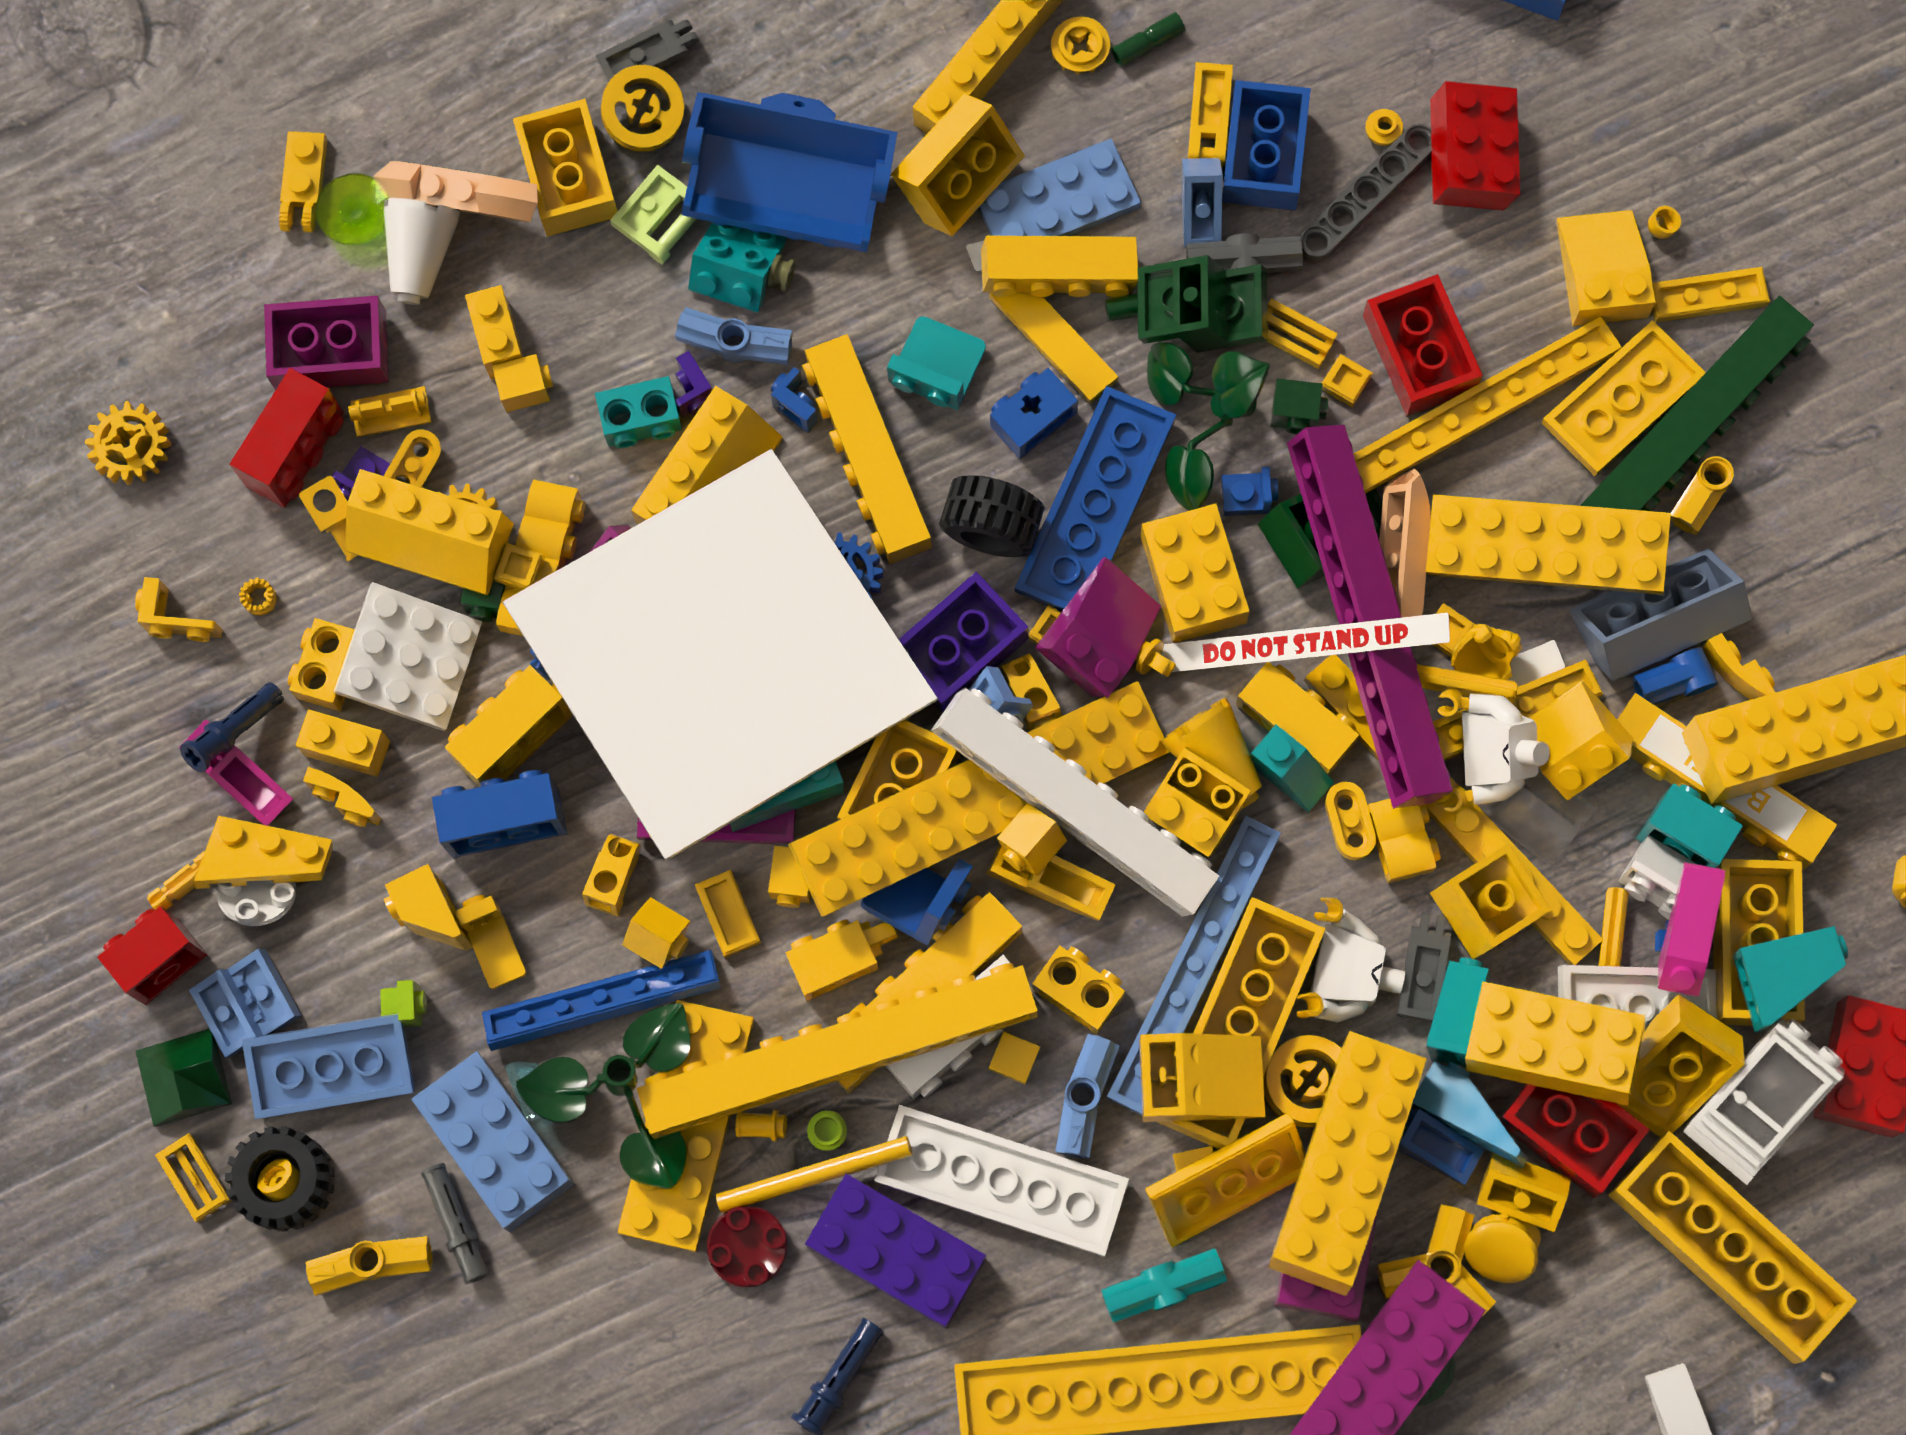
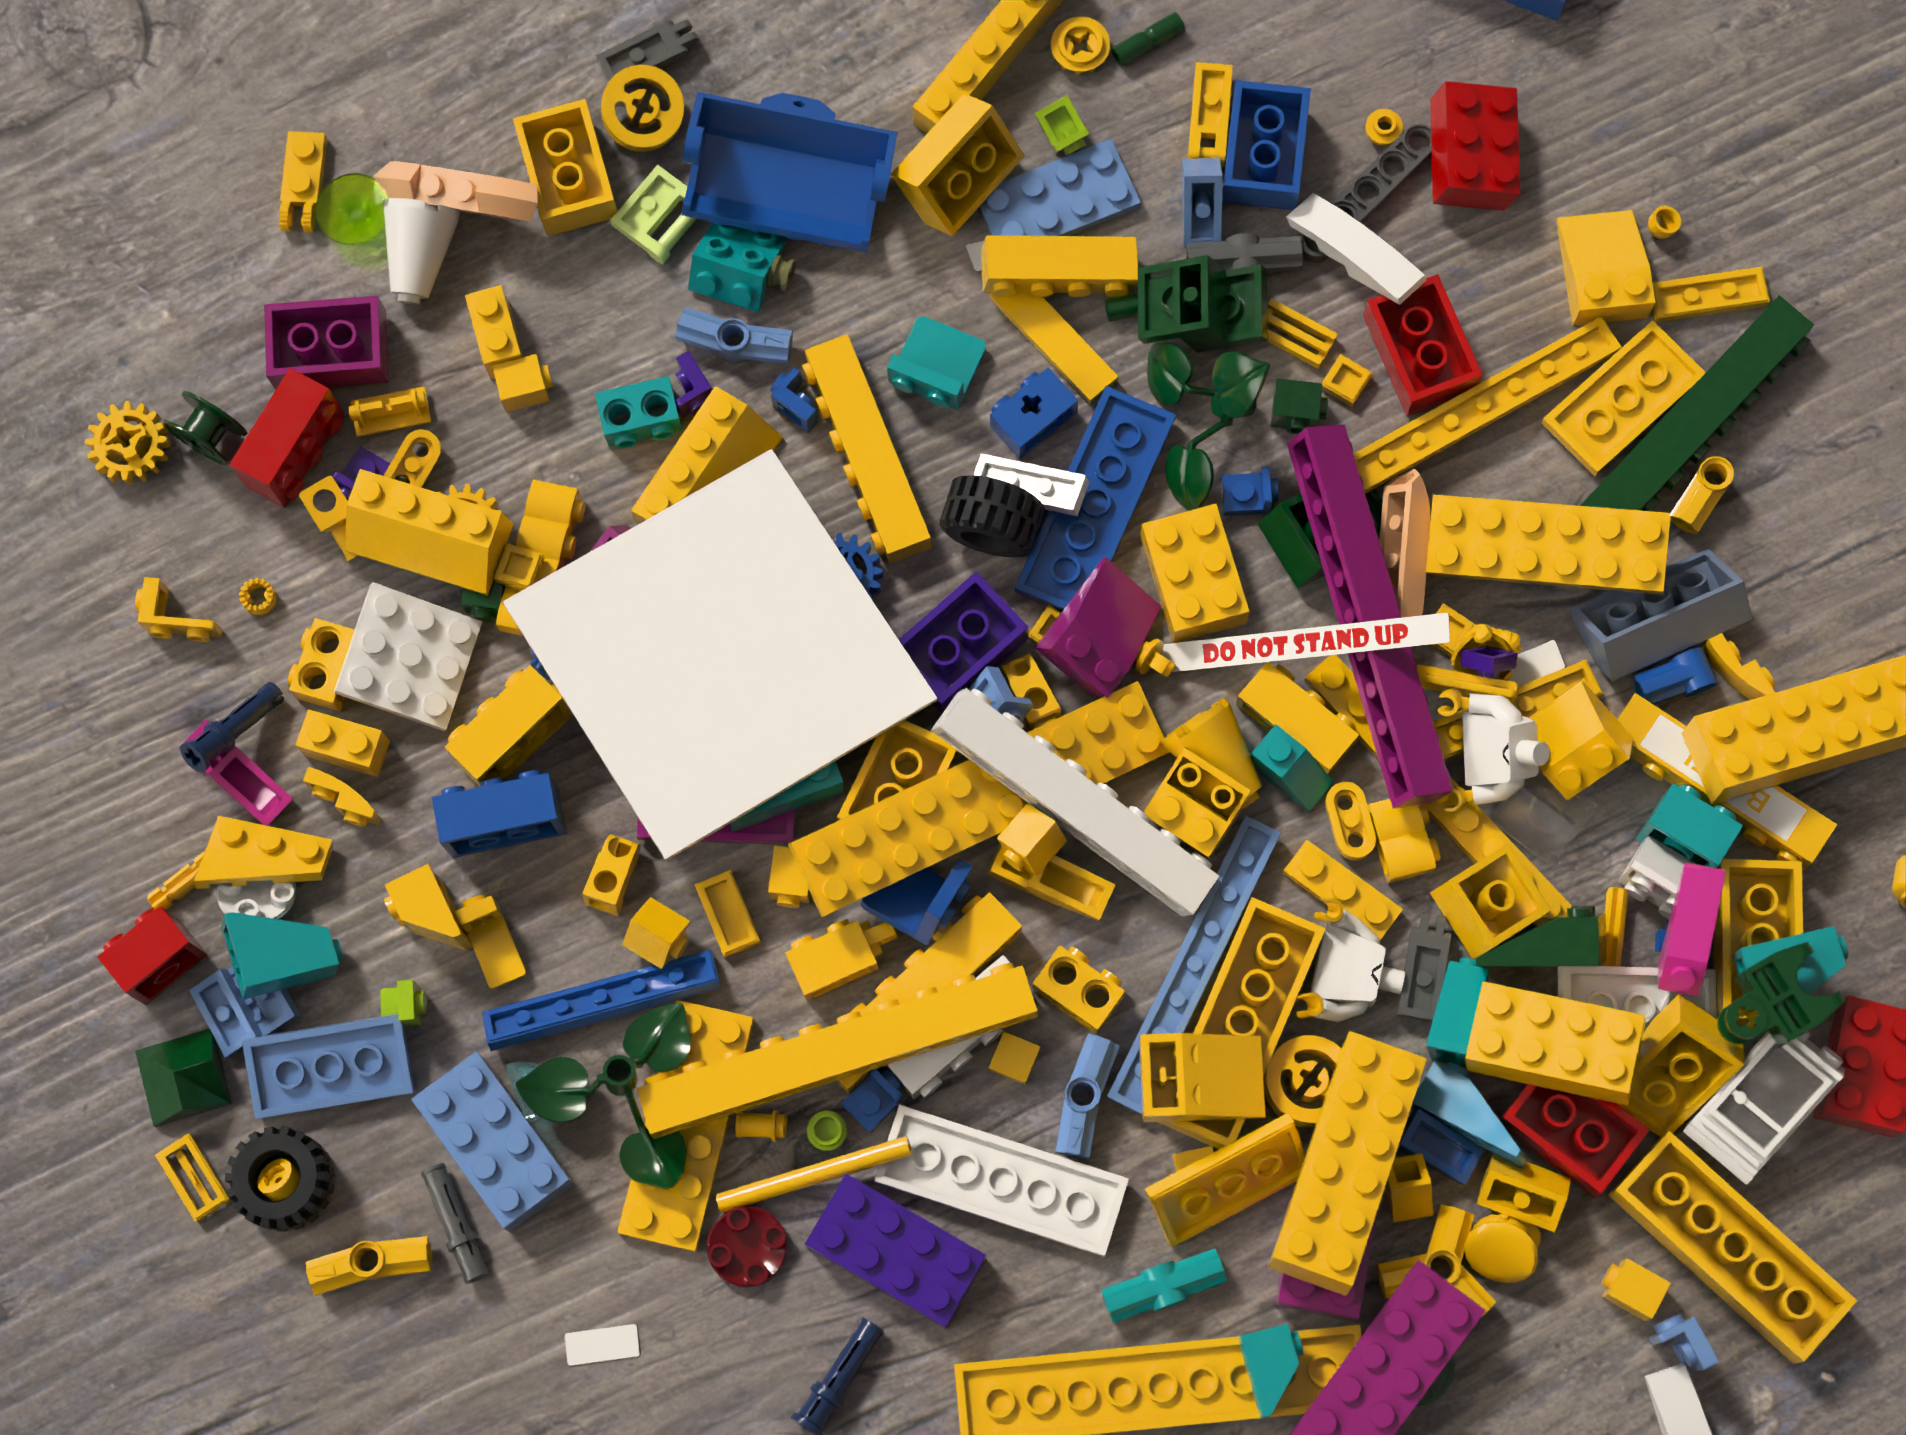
(205, 428): none -> dark green piece
(278, 953): none -> teal slope
(602, 1344): none -> white sticker
(874, 1099): none -> blue bracket
(1055, 488): none -> white plate
(1062, 126): none -> lime bracket
(1270, 1363): none -> teal slope
(1328, 878): none -> yellow plate
(1356, 247): none -> white slope
(1409, 1189): none -> yellow brick
(1489, 660): none -> dark purple plate
(1568, 940): none -> dark green slope
(1634, 1289): none -> yellow brick
(1691, 1345): none -> medium blue bracket
(1776, 1001): none -> dark green piece

